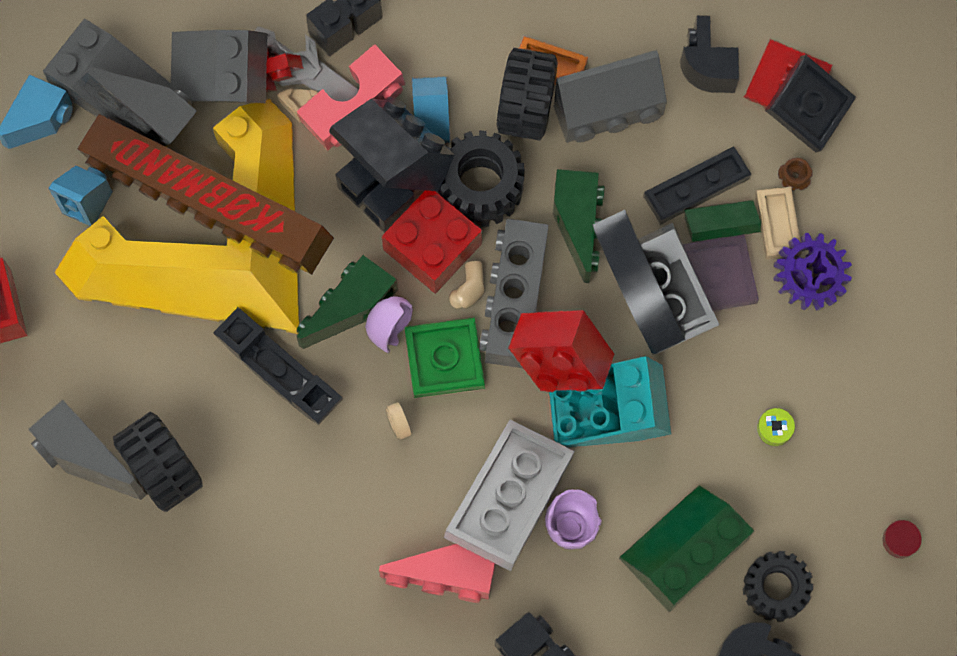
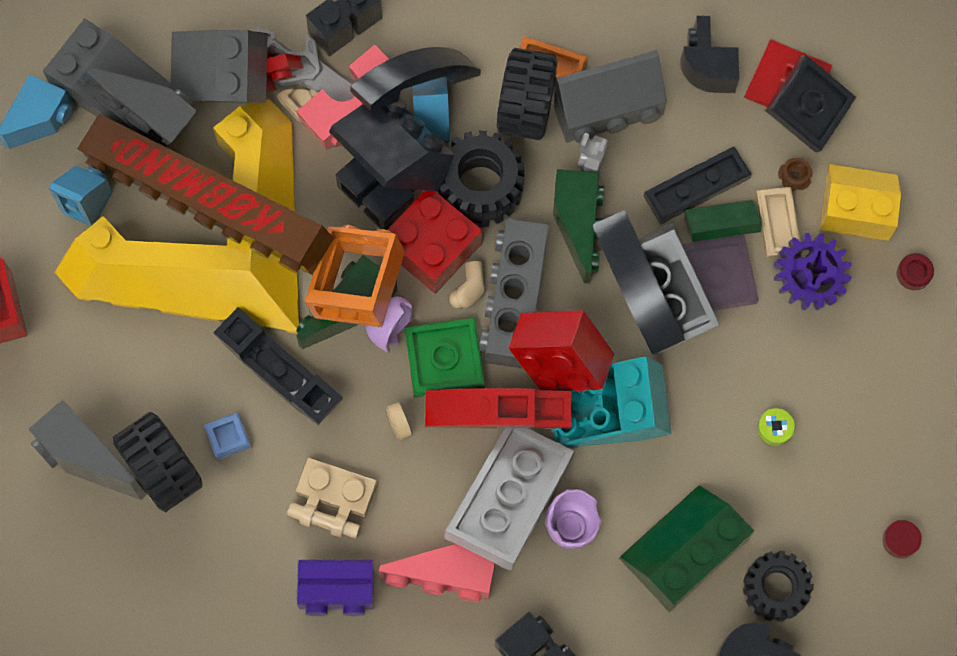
(227, 436): none -> medium blue tile
(335, 488): none -> tan plate
(335, 586): none -> dark purple brick
(354, 308): none -> orange window
(383, 83): none -> black slope
(497, 408): none -> red slope
(592, 153): none -> light grey plate
(860, 202): none -> yellow slope
(915, 271): none -> dark red tile

